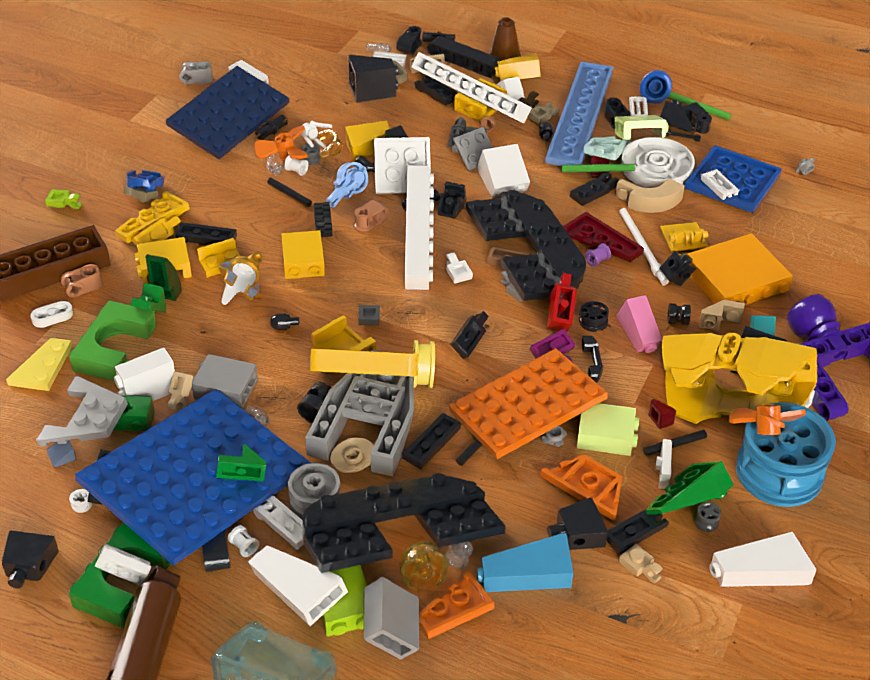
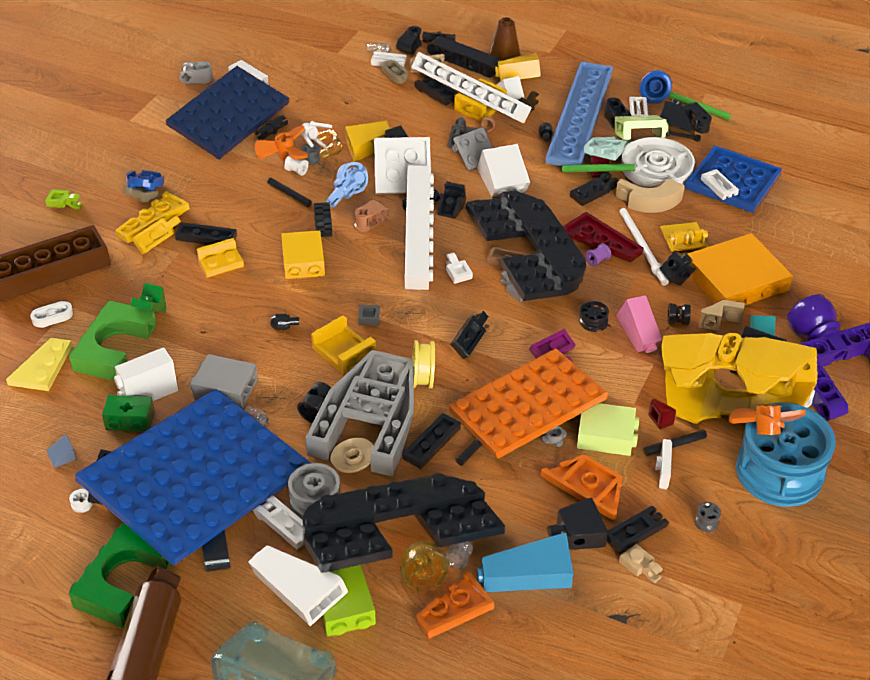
(27, 556): black torso -> none
(83, 279): nougat piece -> none
(94, 417): light grey wing -> none
(123, 564): white bracket -> none
(163, 274): dark green slope -> none
(172, 249): yellow panel -> none
(180, 387): tan plate -> none
(241, 276): piece -> none
(243, 541): white bush -> none
(247, 467): green slope -> none
(272, 166): clear arm -> none
(364, 362): yellow beam -> none
(369, 166): black arm -> none
(372, 77): black slope -> none
(391, 618): light grey brick -> none
(541, 114): dark tan plate -> none
(562, 305): red hinge -> none
(590, 344): black bar -> none
(692, 486): green wedge -> none
(764, 563): white slope -> none
(806, 166): light grey plate -> none

